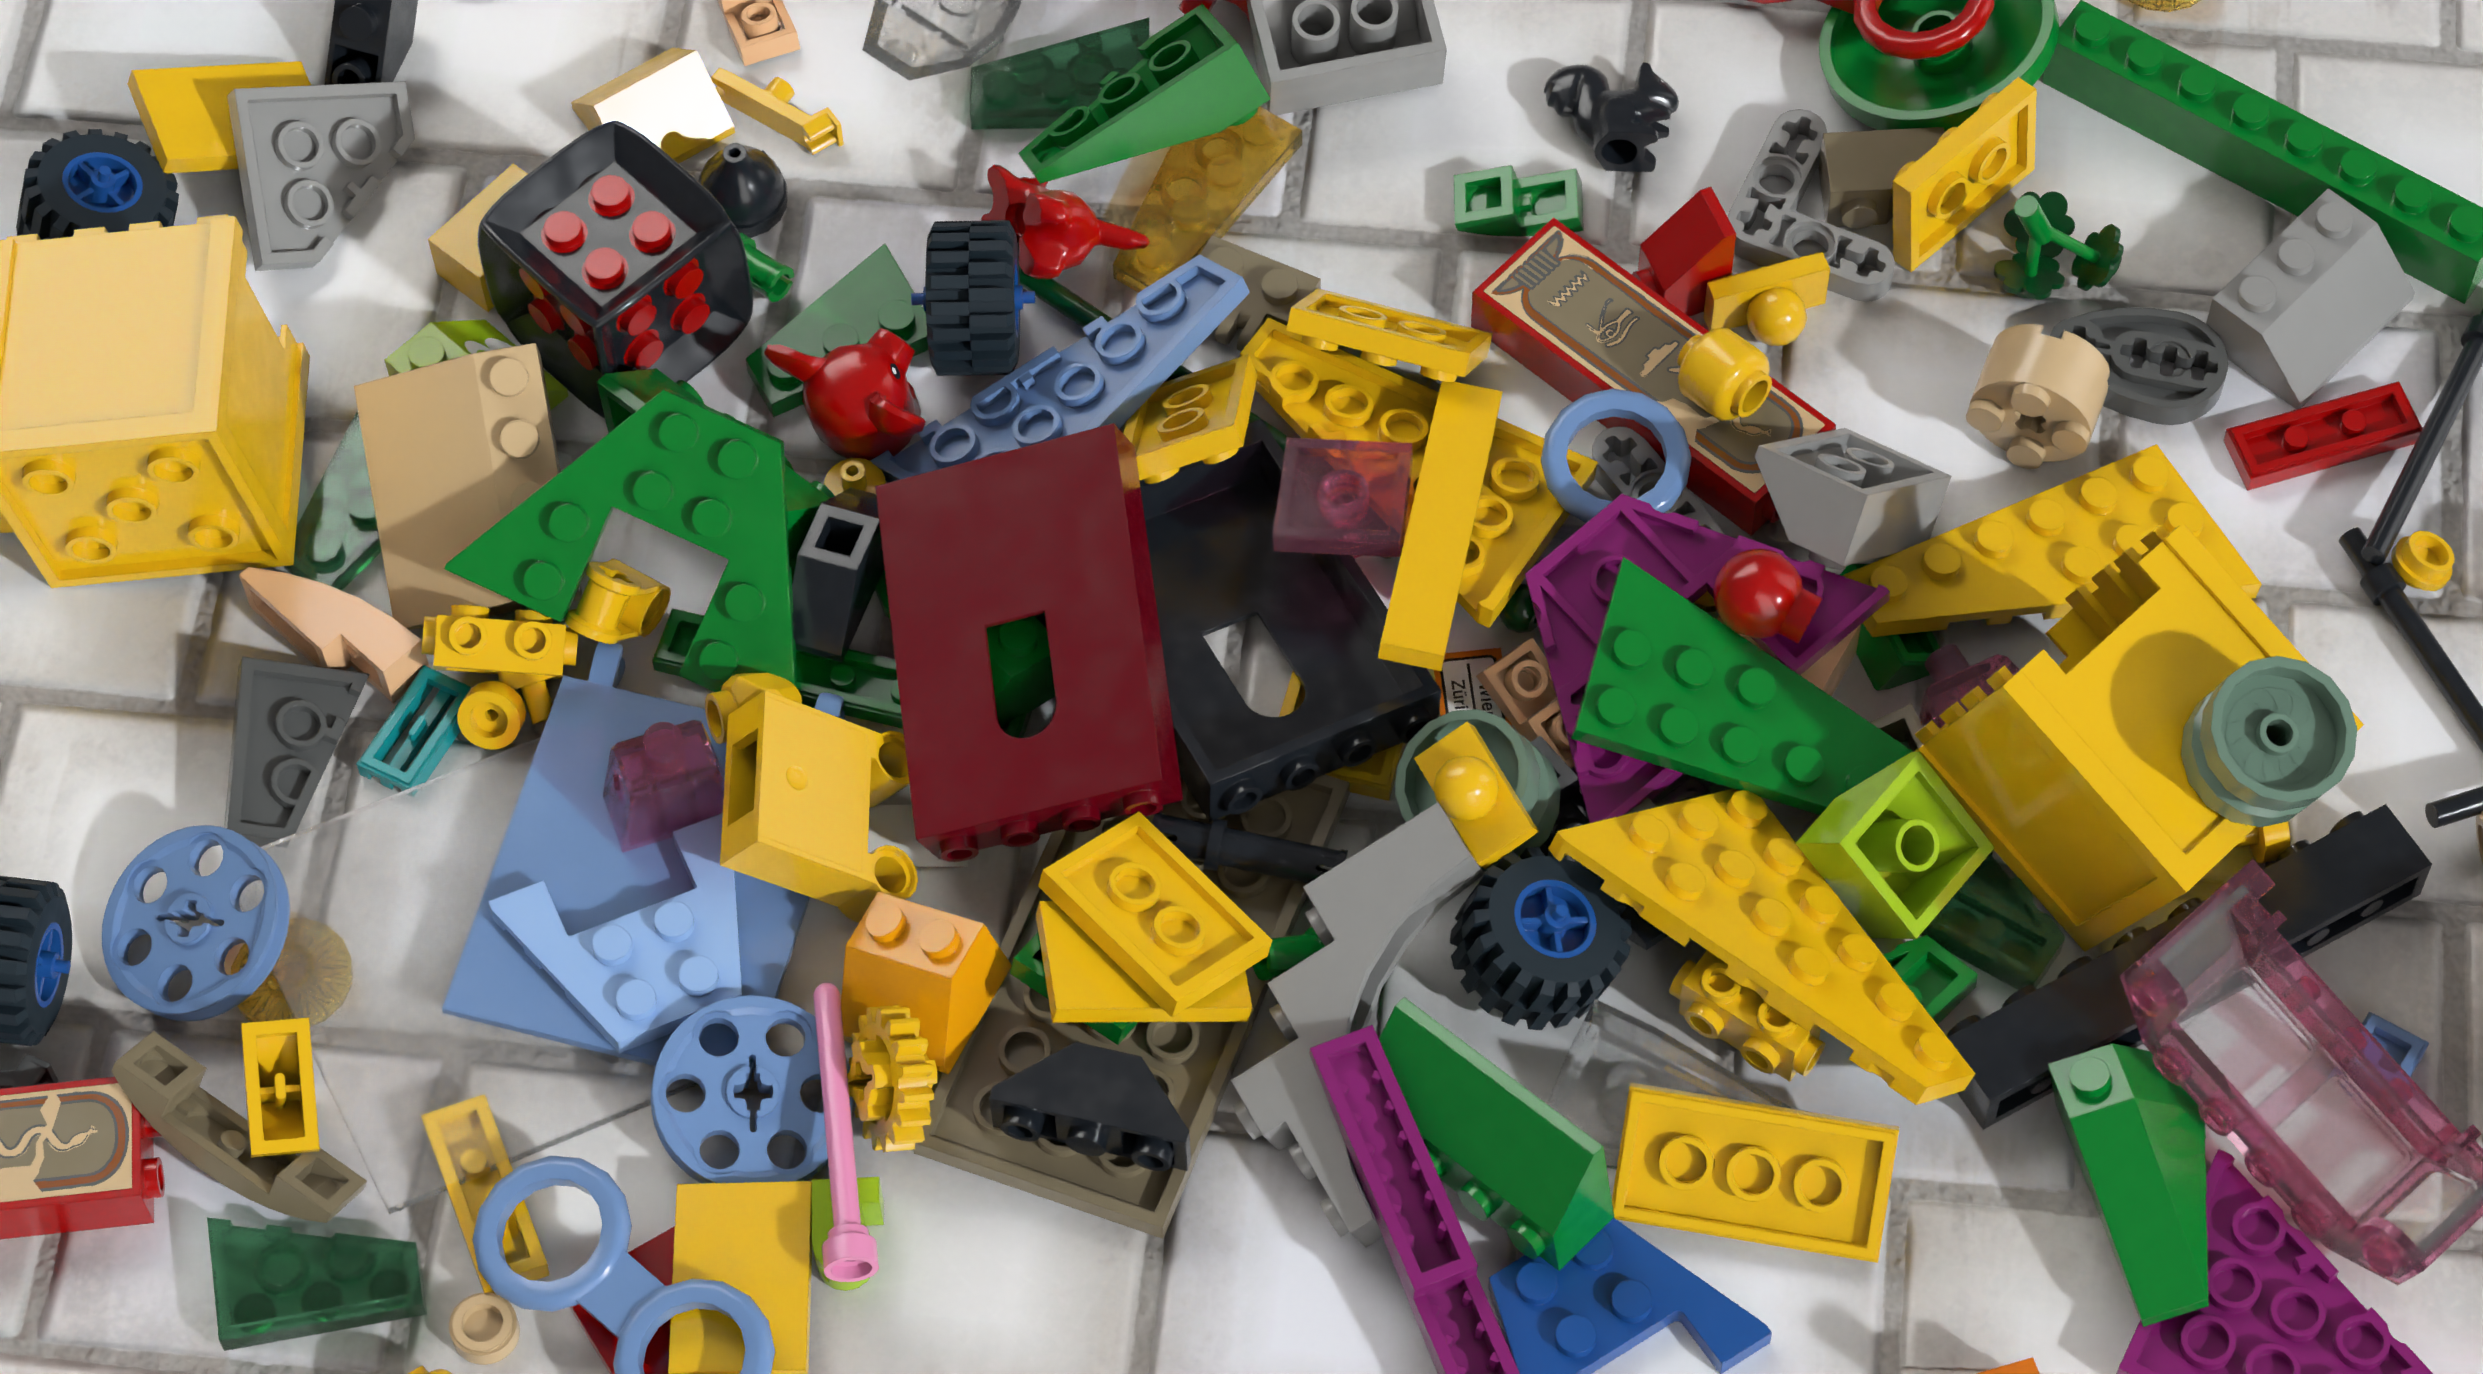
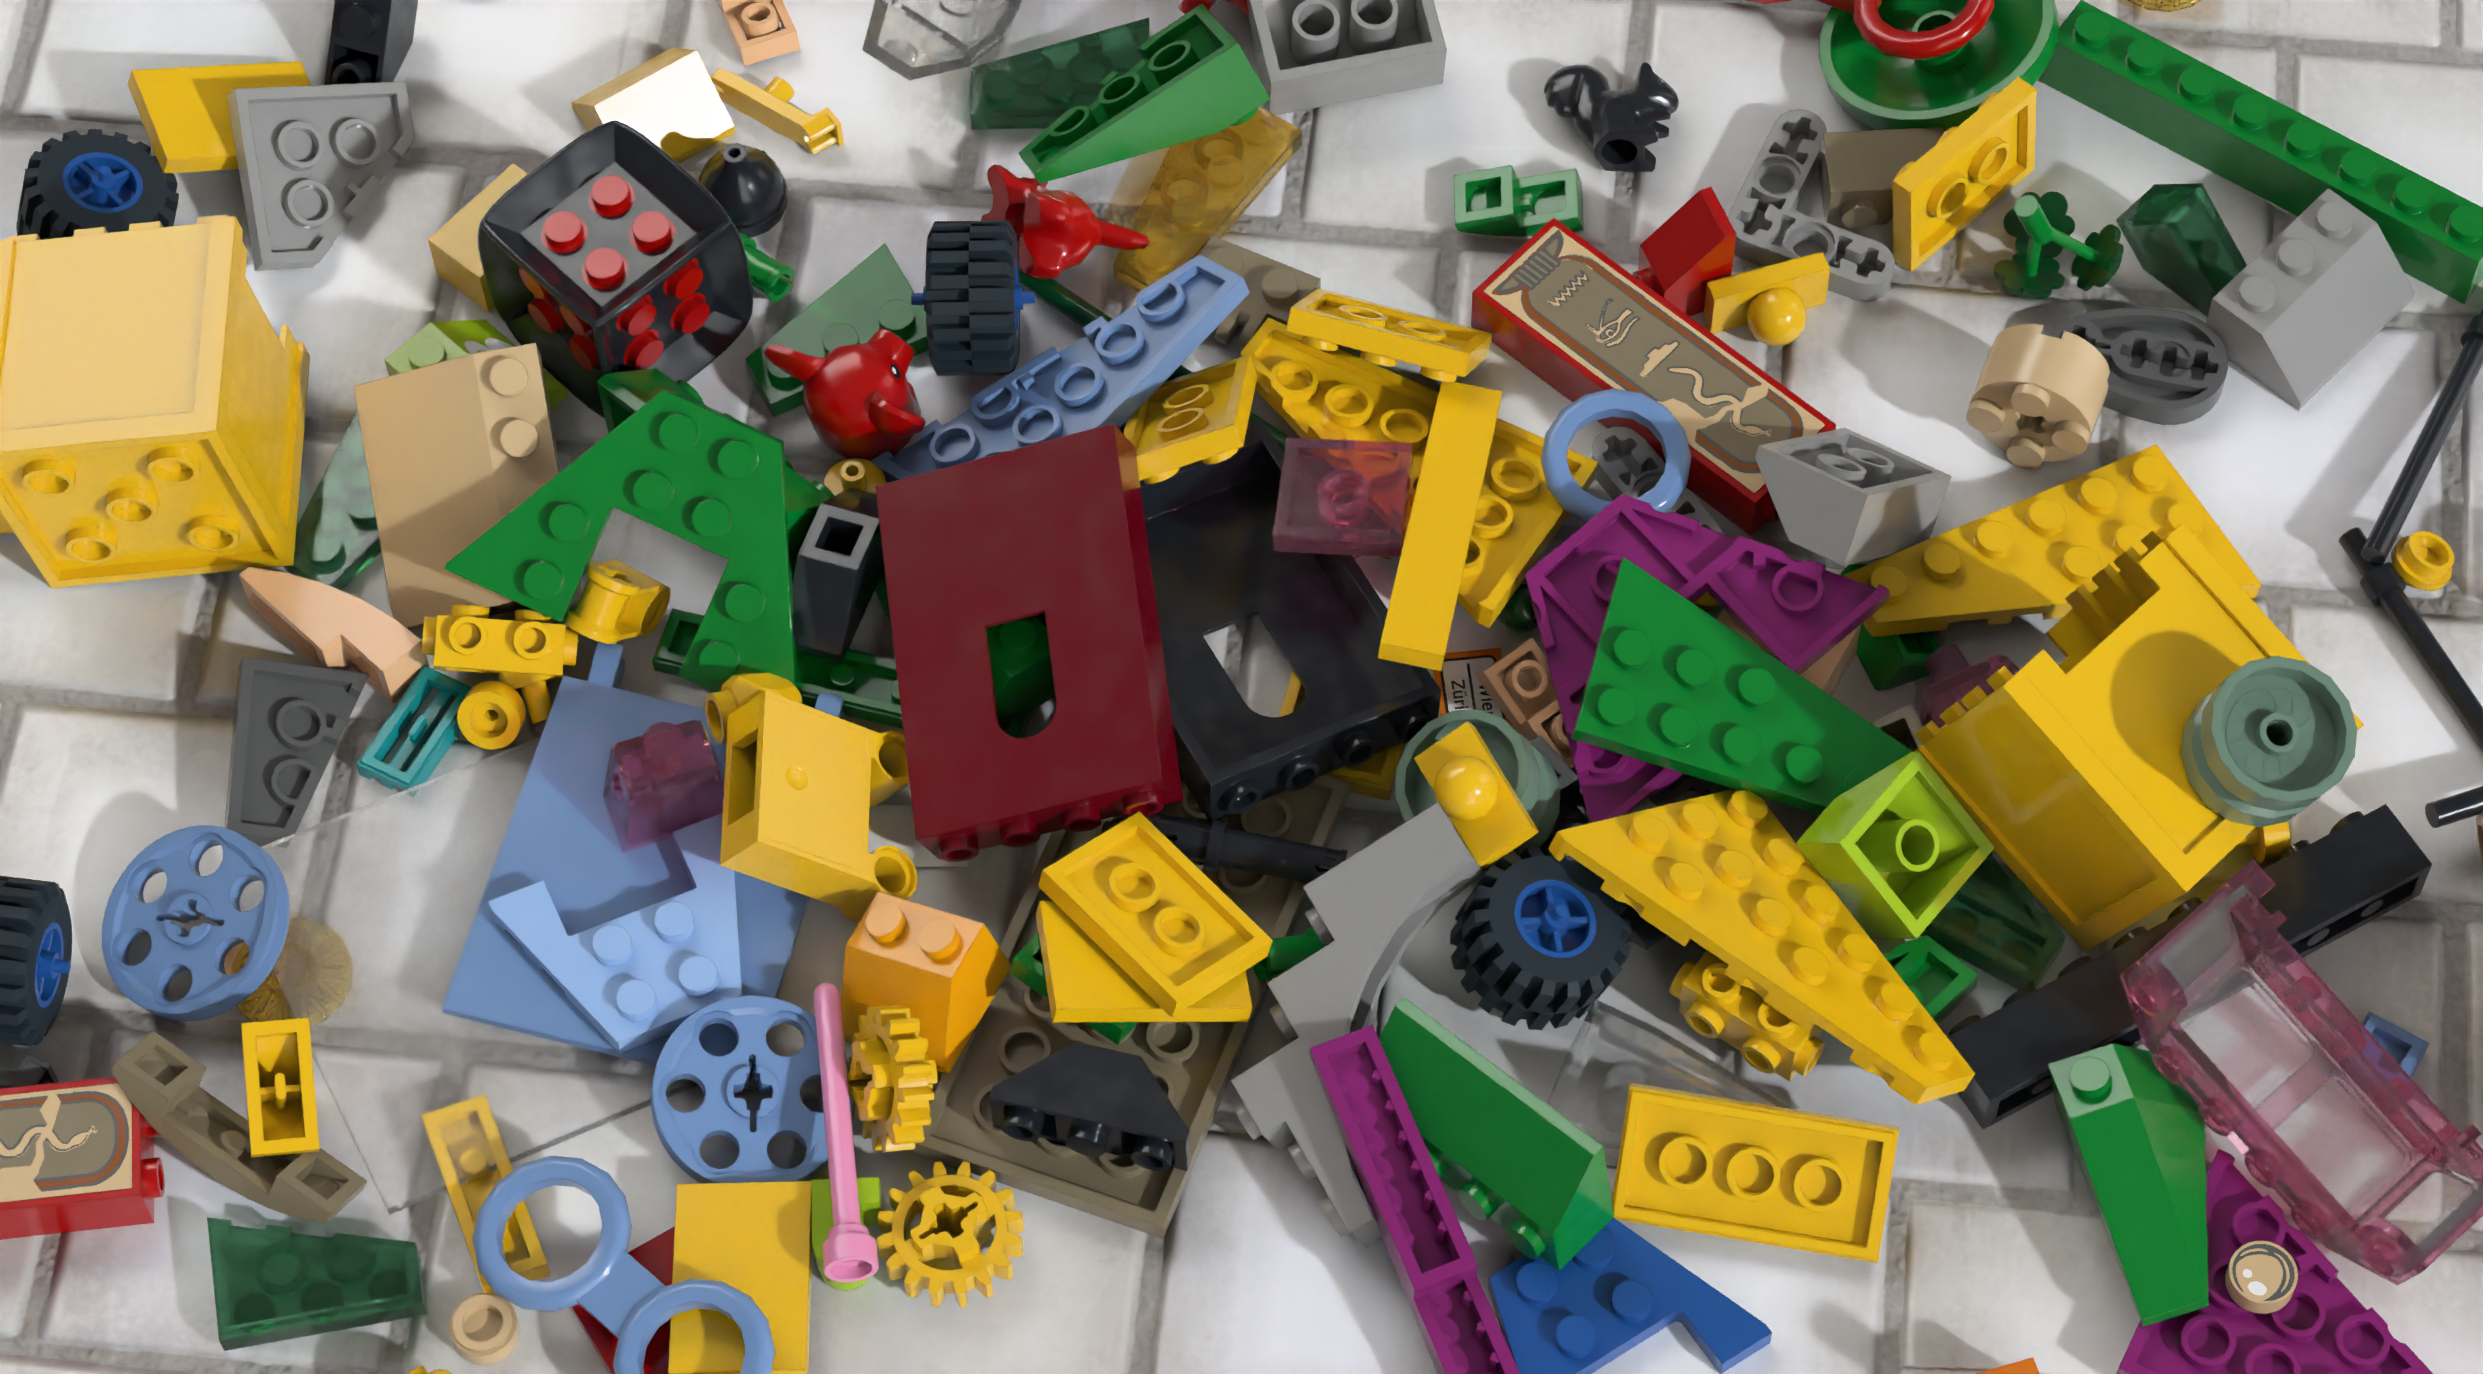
(931, 1255): none -> yellow gear
(1724, 374): yellow head -> none
(1763, 596): red piece -> none
(2182, 242): none -> clear green slope
(2261, 1277): none -> tan tile
(2322, 435): red tile -> none

